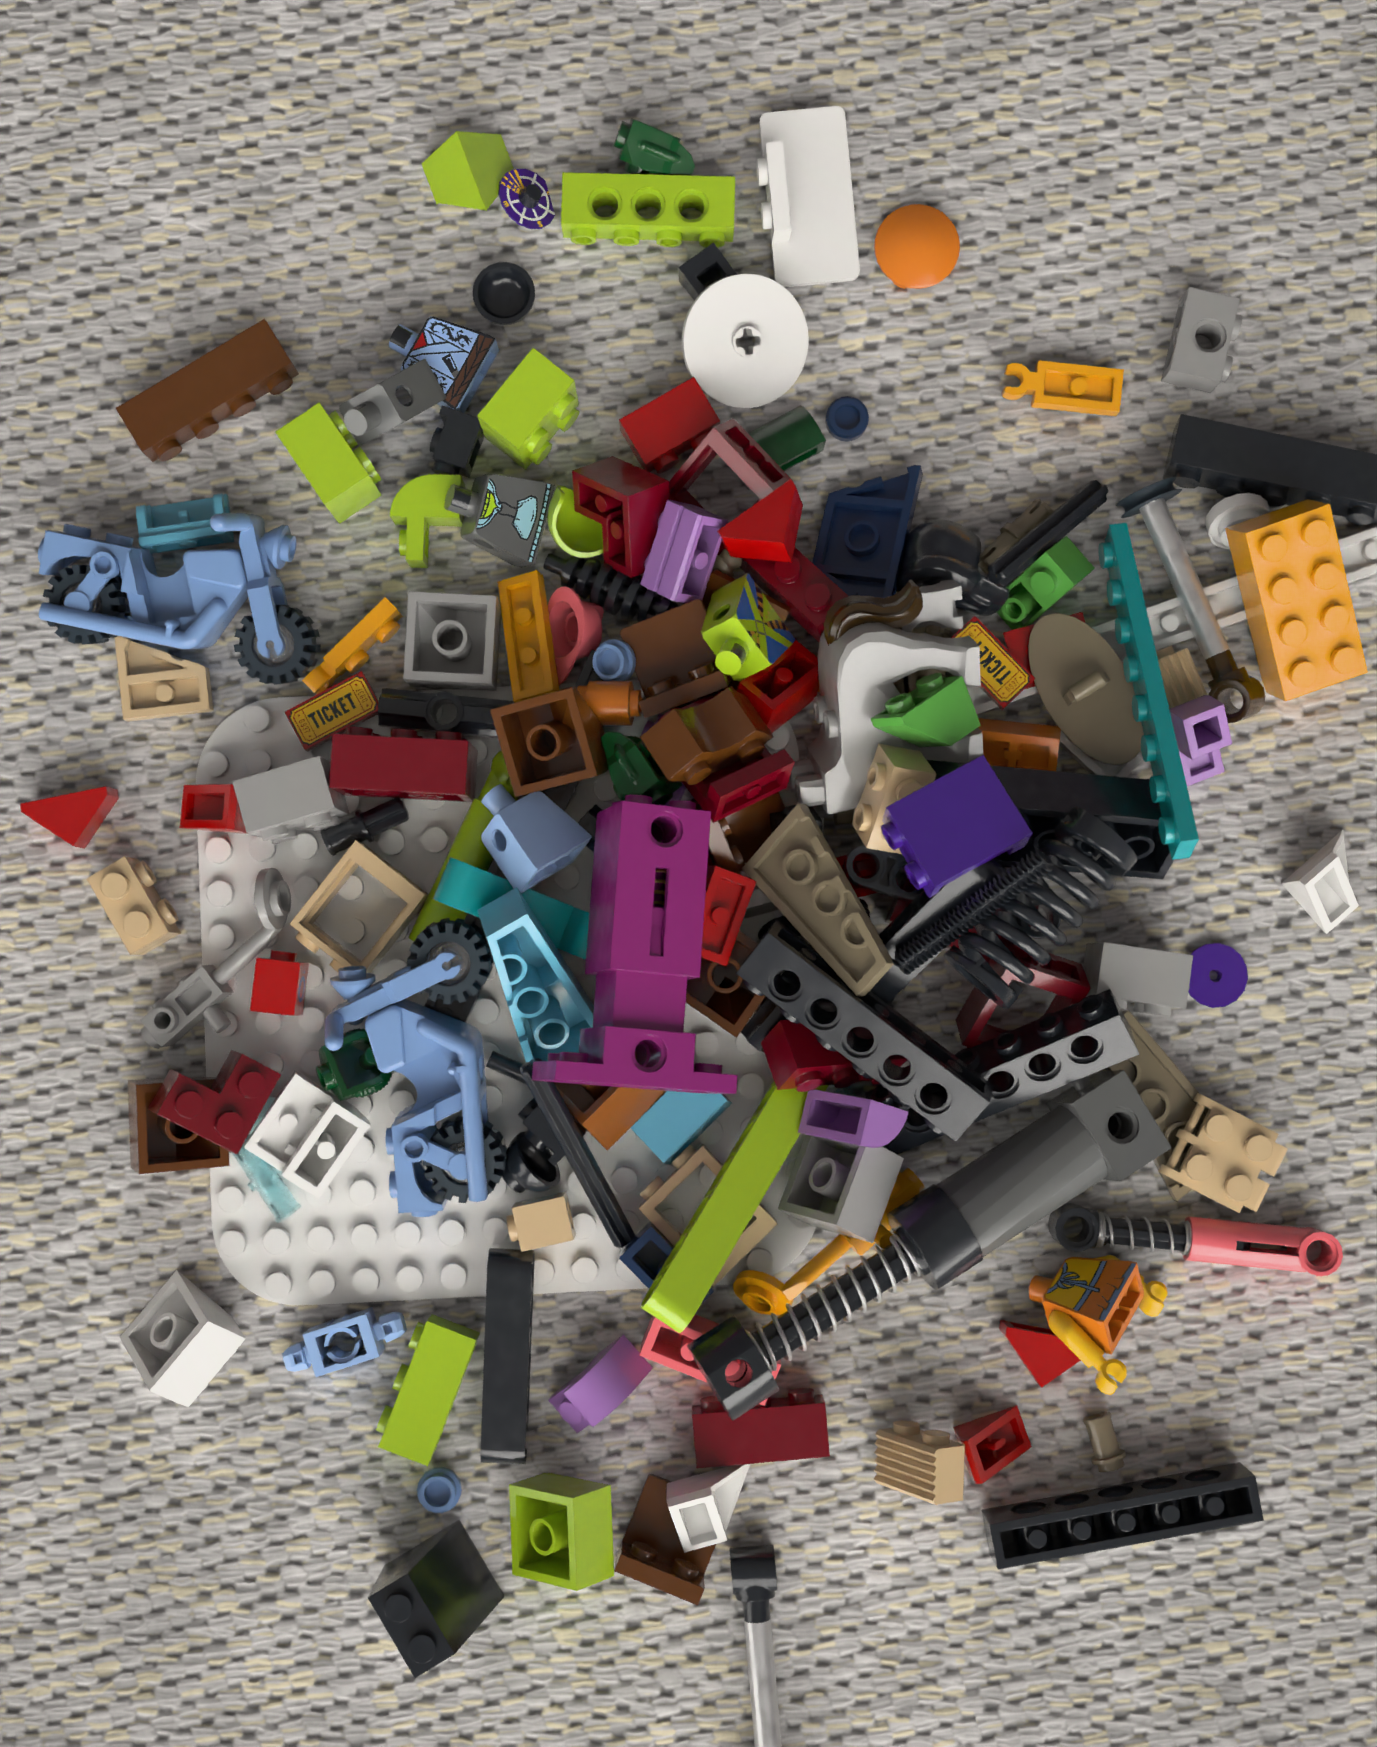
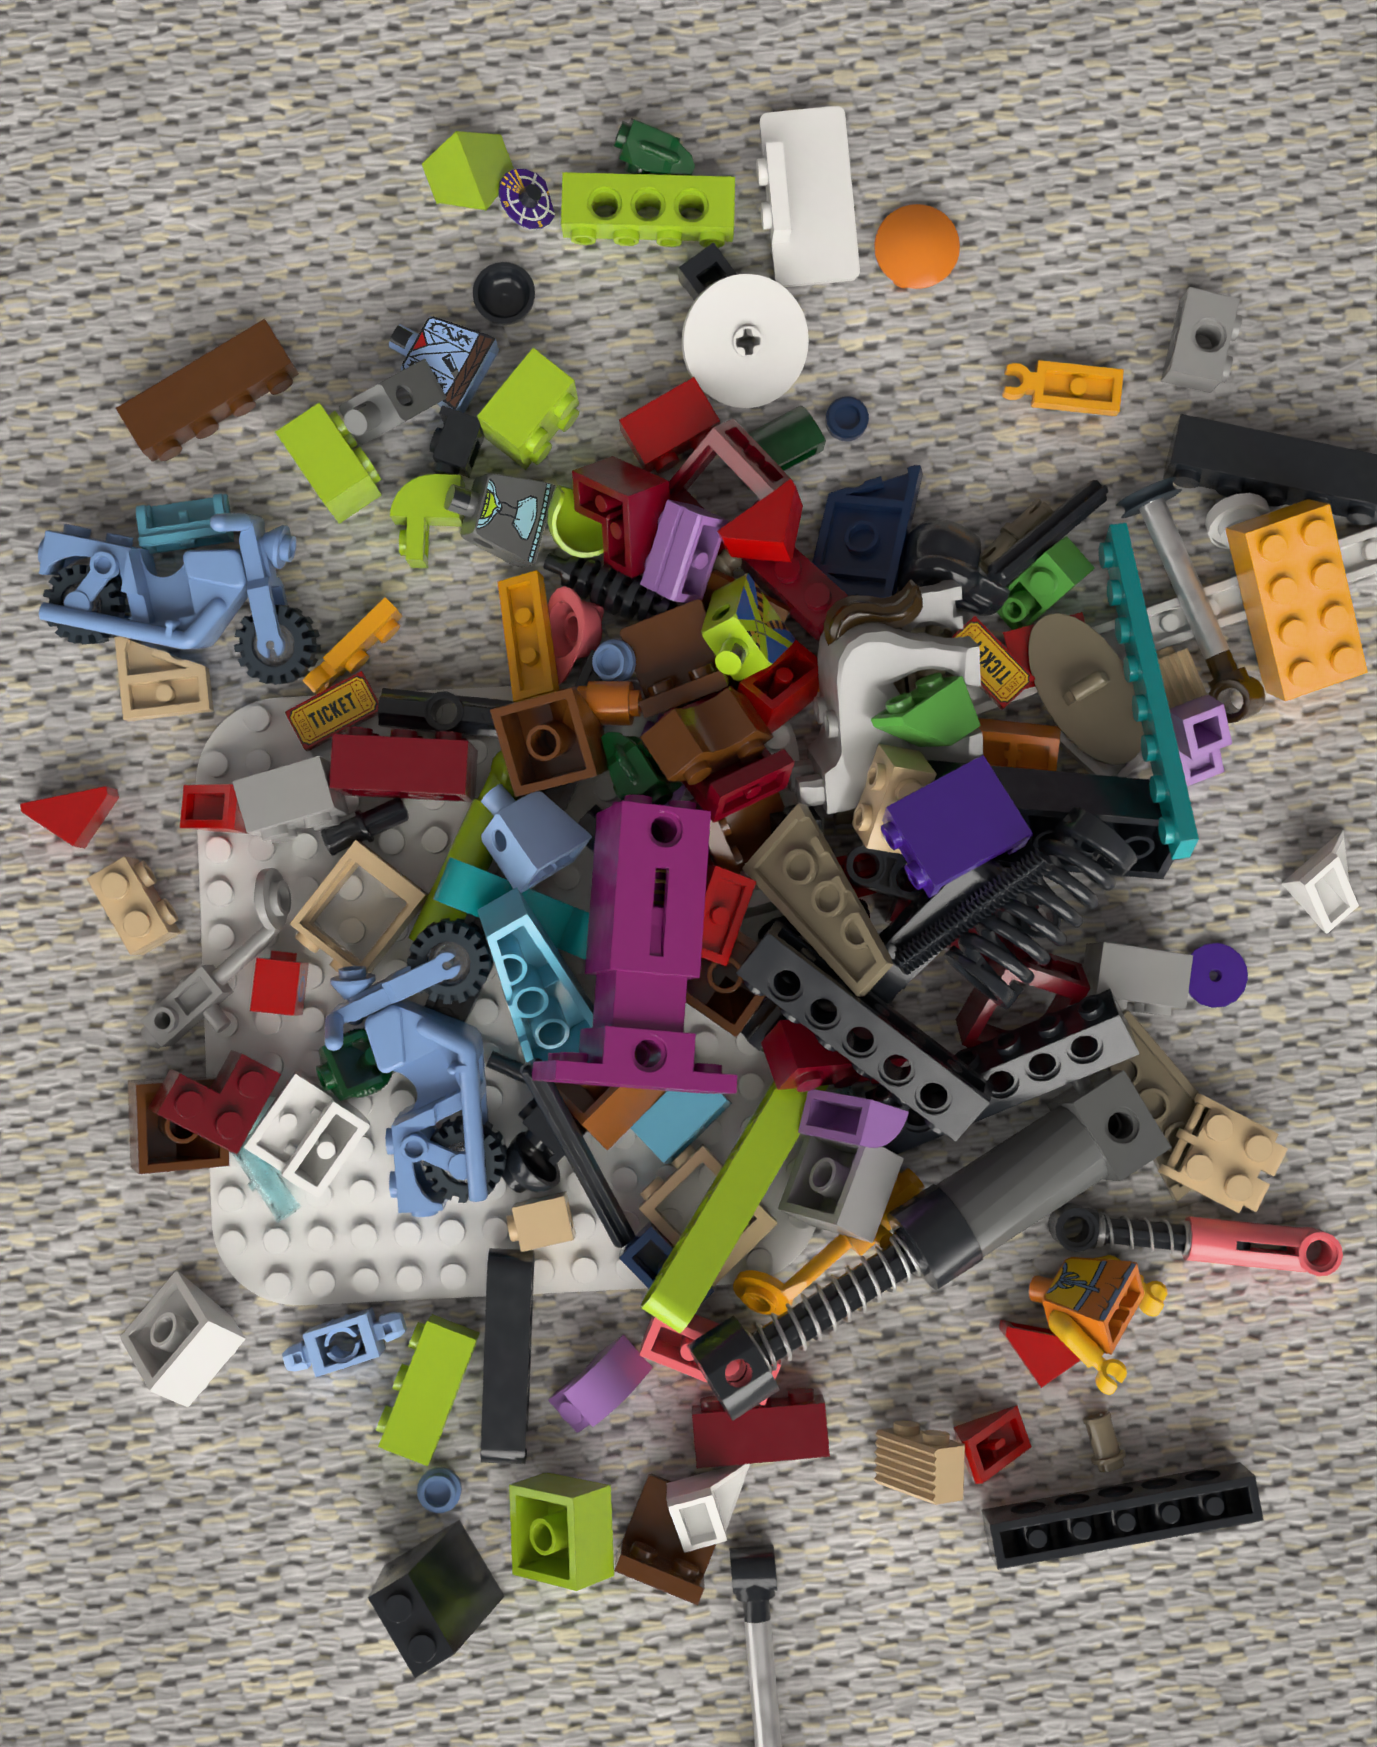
(452, 641): light grey slope -> none

